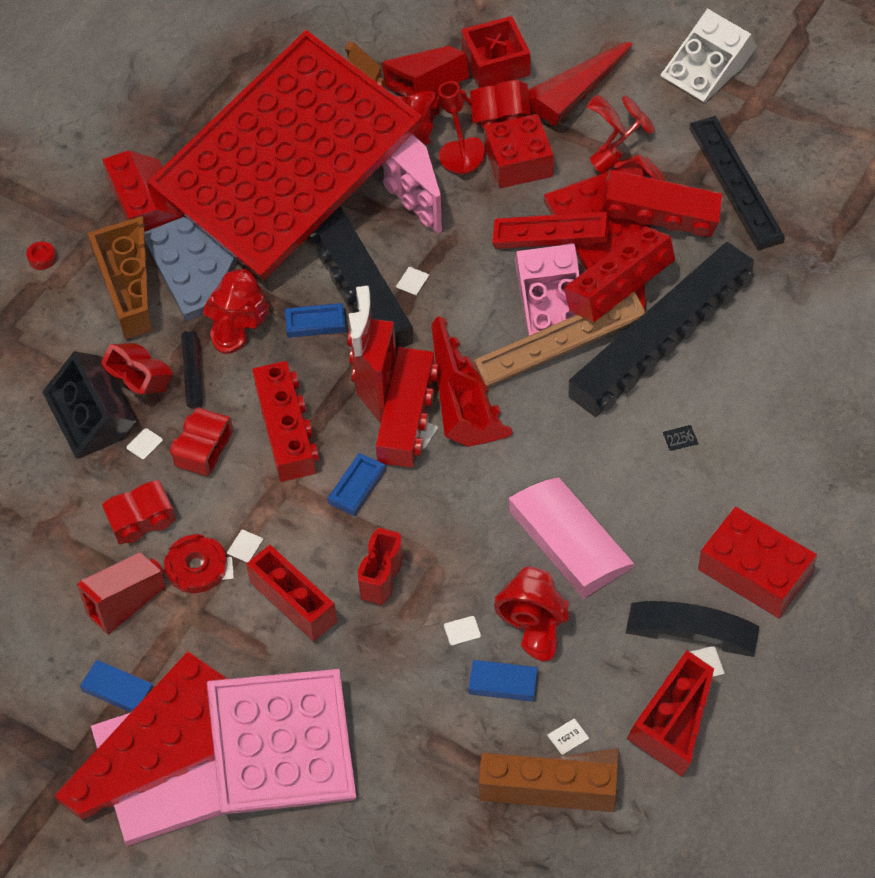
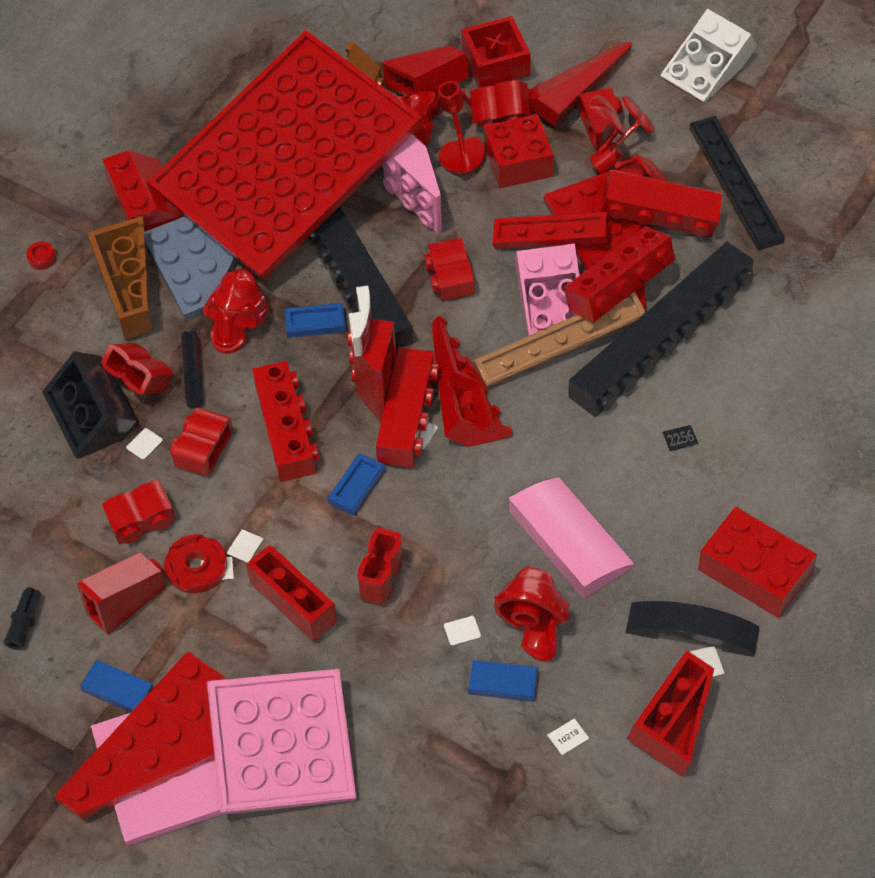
(22, 619): none -> black axle
(412, 280): white sticker -> none
(450, 269): none -> red brick
(565, 781): dark orange wedge -> none
(595, 125): none -> red slope

